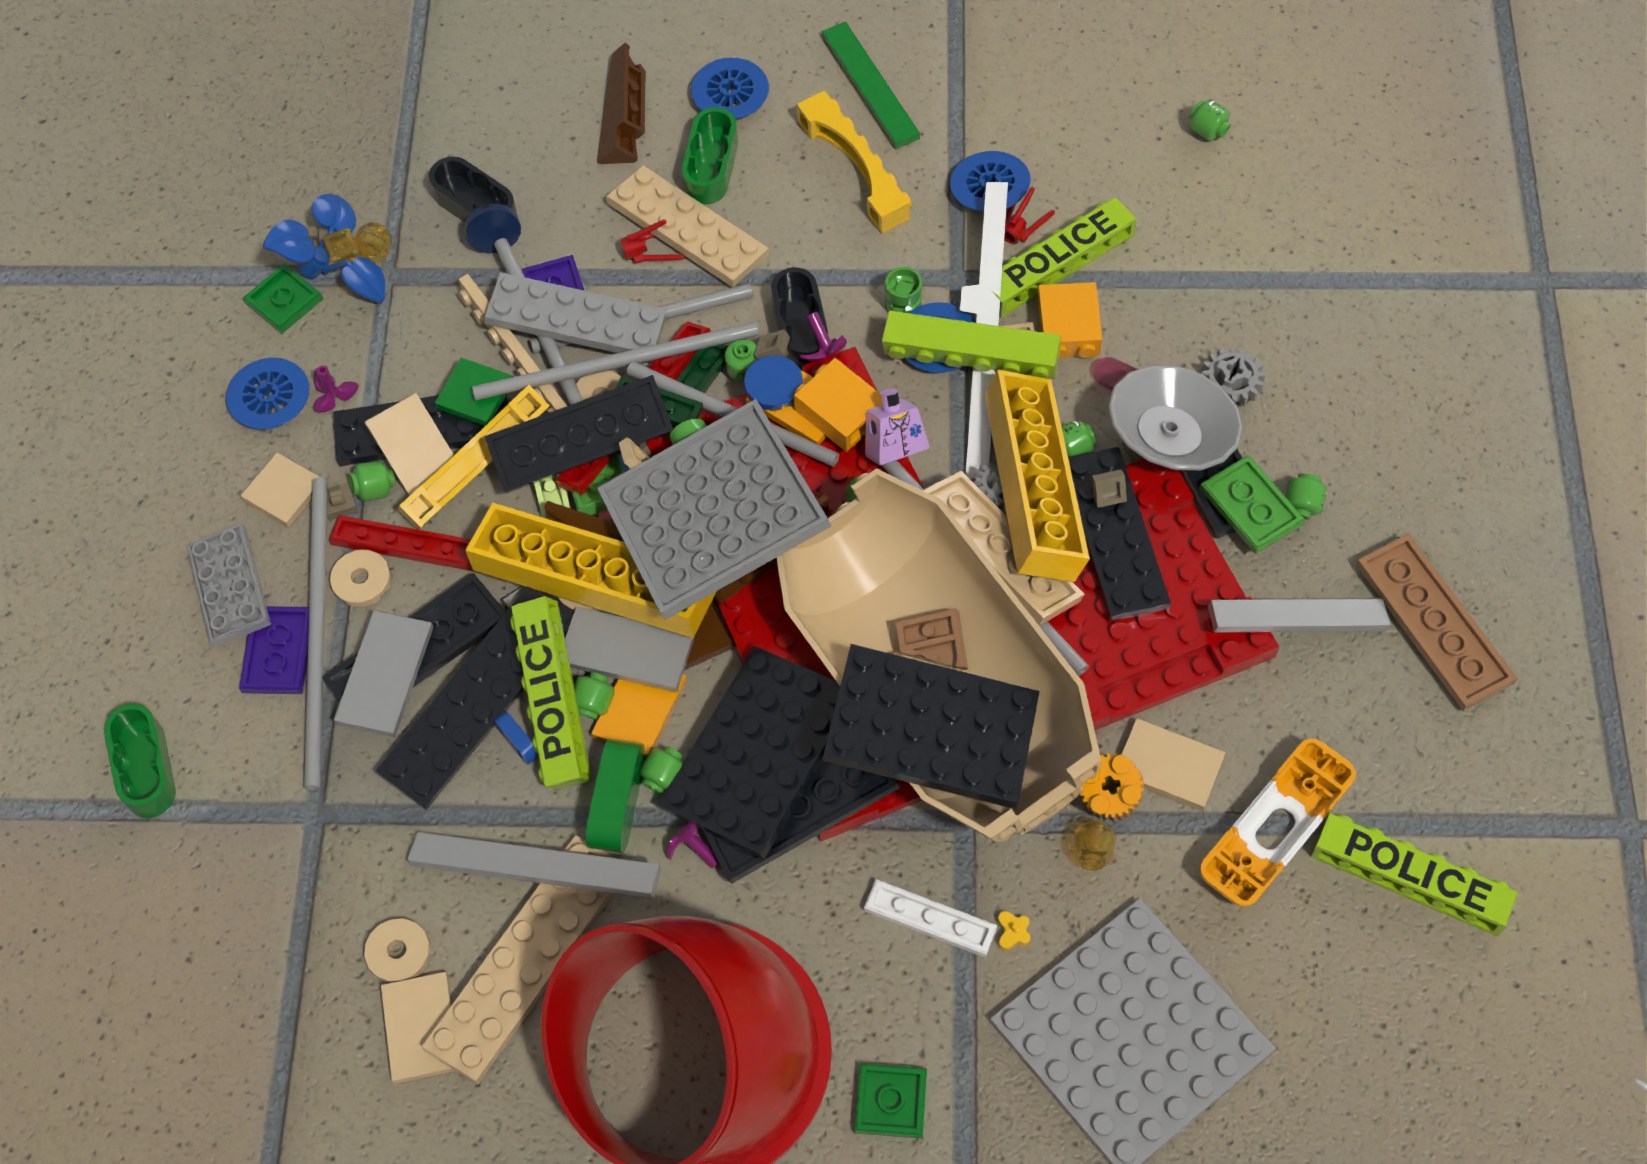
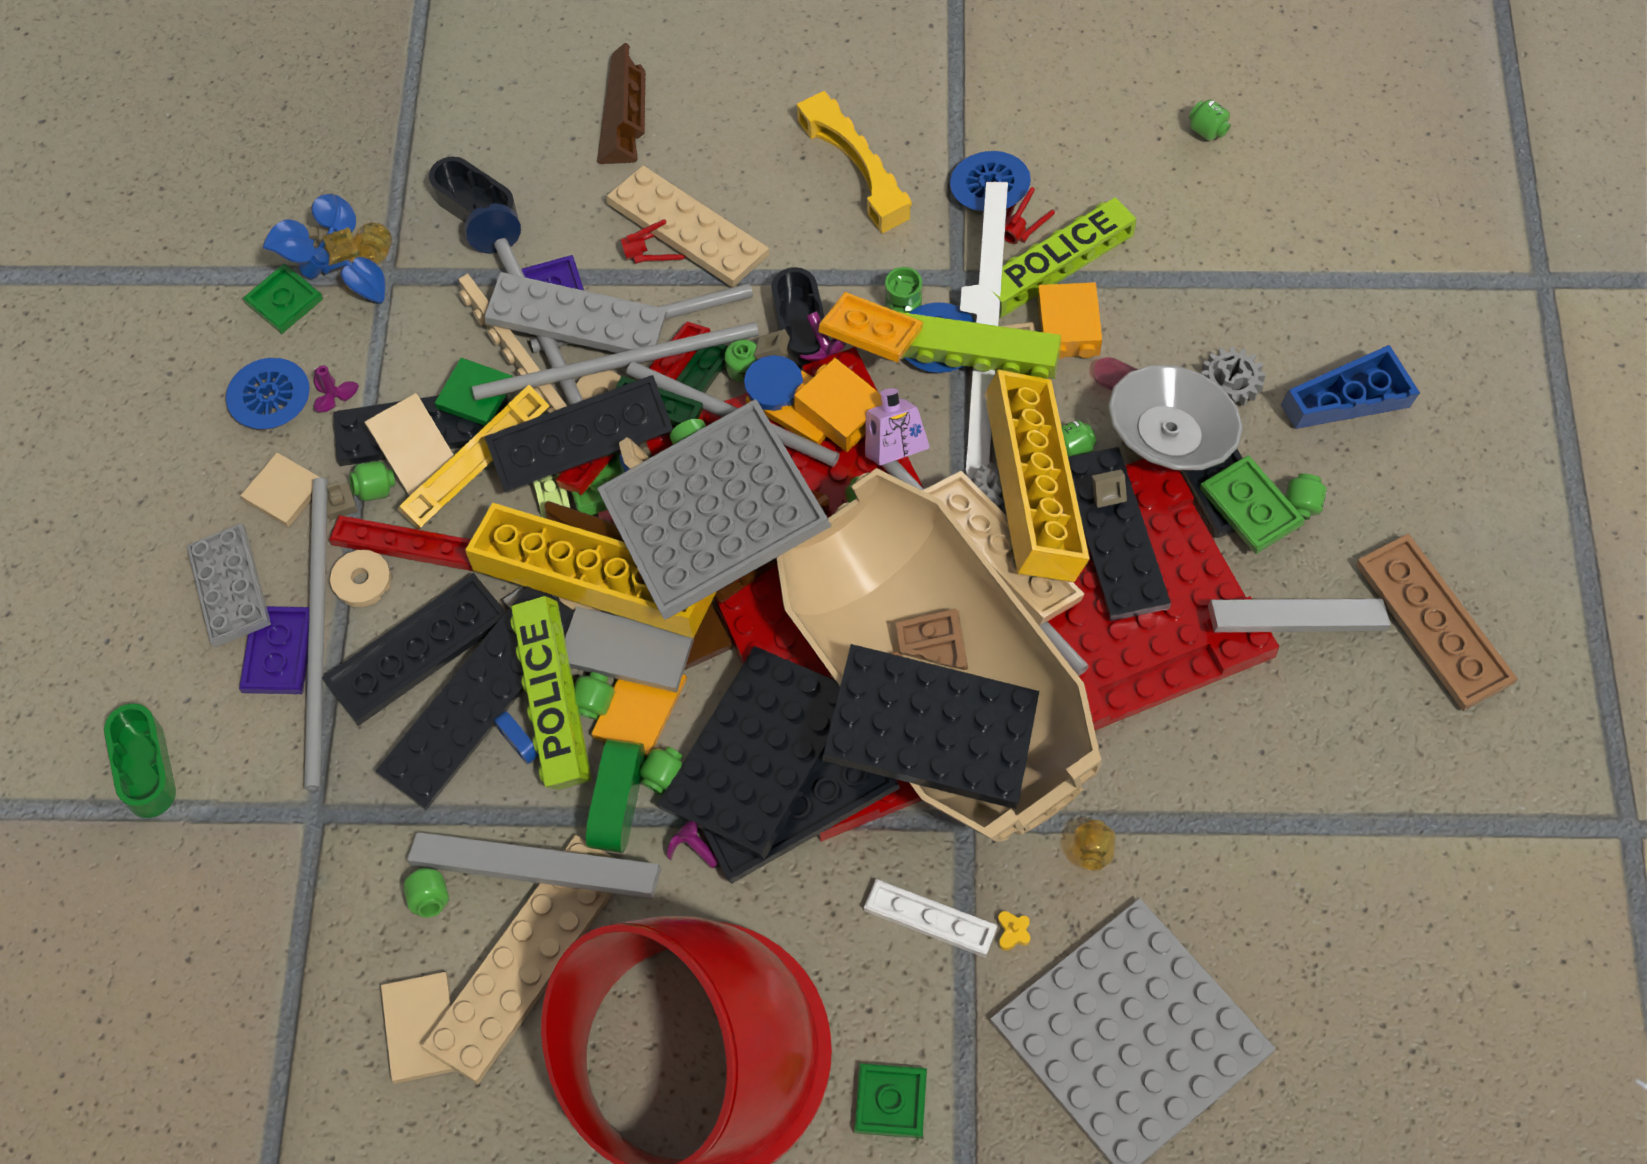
(383, 674): light grey tile -> none
(390, 934): tan tile -> none
(426, 892): none -> bright green head
(710, 155): green plant -> none
(748, 85): blue piece -> none
(871, 85): green tile -> none
(871, 327): none -> light orange tile
(1128, 796): light orange brick -> none
(1173, 763): tan tile -> none
(1304, 786): light orange piece -> none
(1354, 390): none -> blue wedge
(1415, 874): lime brick -> none

